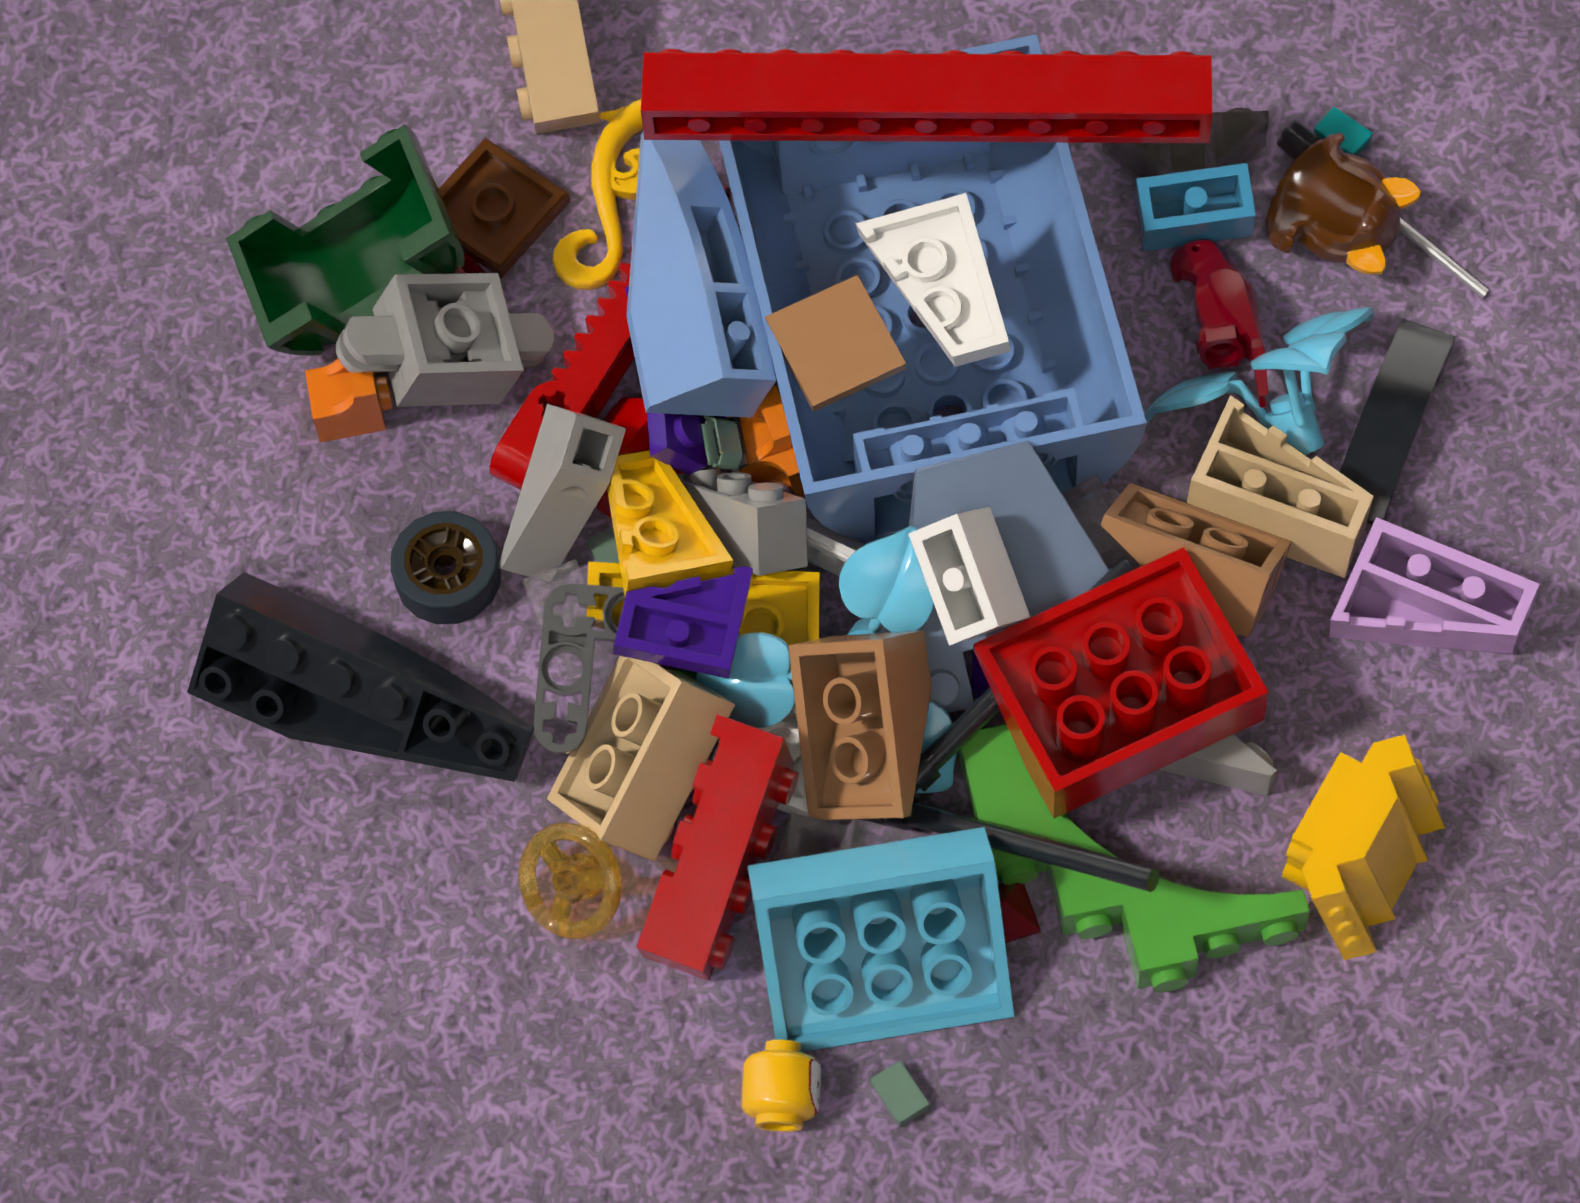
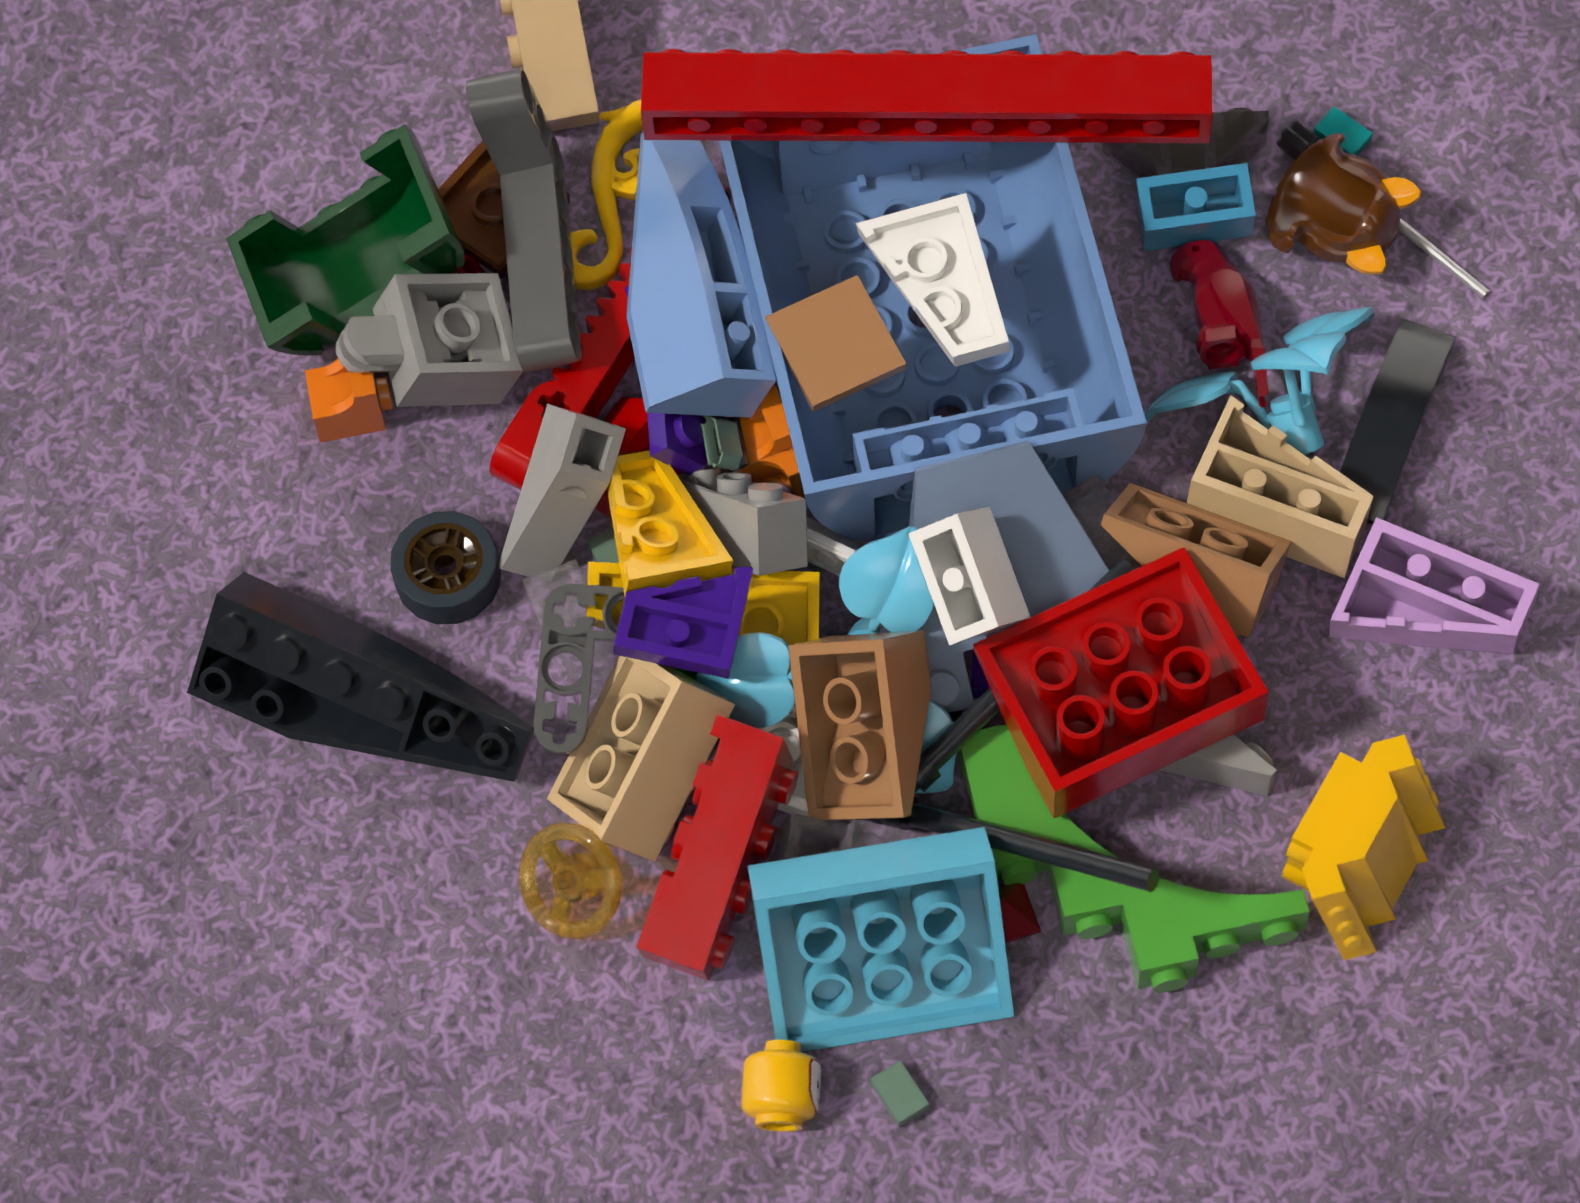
(533, 217): none -> dark grey beam

